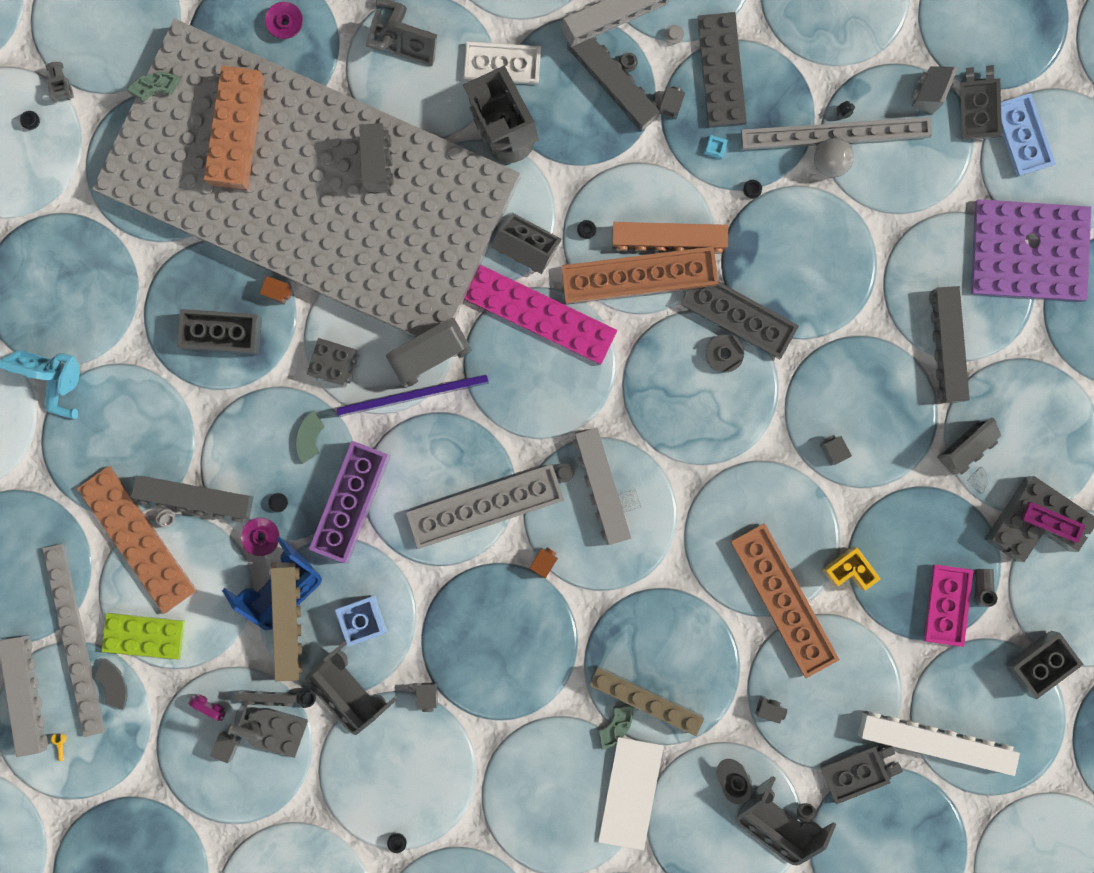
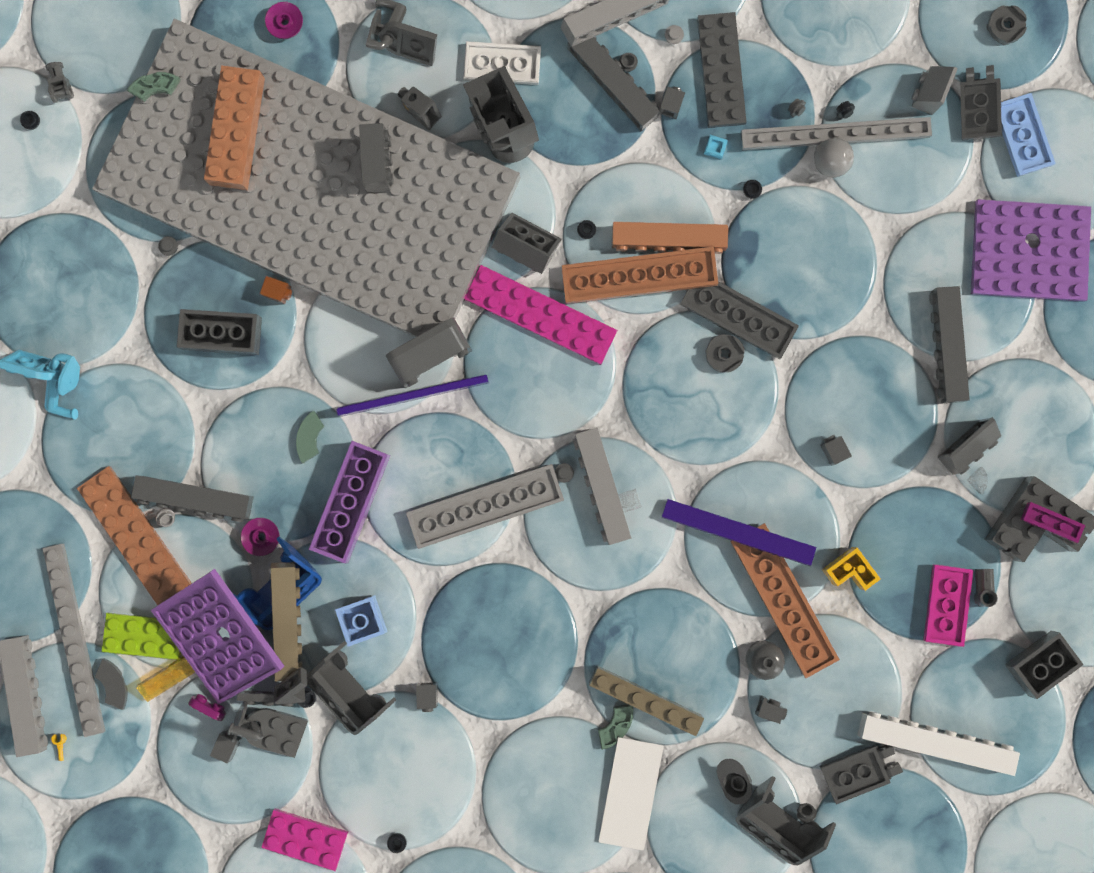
(165, 679): none -> clear yellow tile
(168, 246): none -> dark grey plate
(194, 624): none -> medium lavender plate
(278, 502): black plate -> none
(292, 688): none -> dark grey slope
(304, 839): none -> dark pink plate
(332, 362): dark grey brick -> none
(420, 106): none -> dark grey torso
(544, 562): dark orange brick -> none
(739, 532): none -> dark purple tile
(765, 660): none -> dark grey cylinder
(797, 107): none -> dark grey plate
(999, 31): none -> dark grey plate

